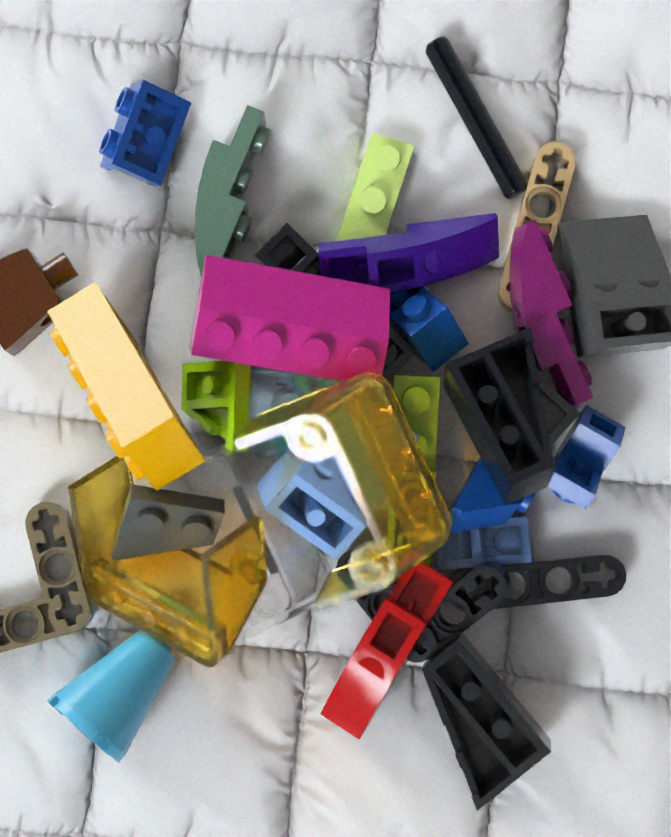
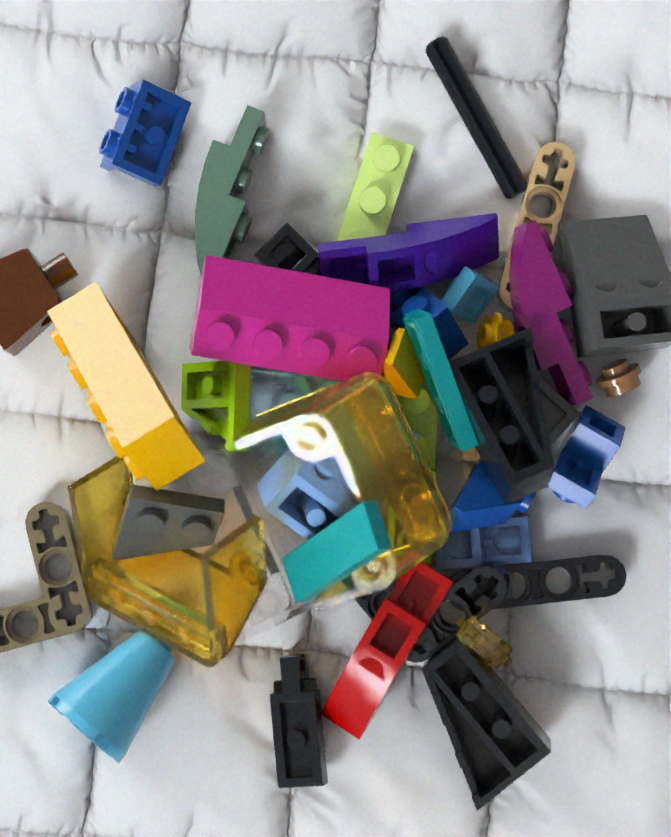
(298, 726): none -> black hinge
(337, 551): none -> teal tile
(402, 366): none -> yellow slope
(440, 379): none -> teal tile
(469, 294): none -> medium azure plate
(484, 642): none -> clear yellow axle
(493, 330): none -> yellow plate
(619, 377): none -> medium nougat plate

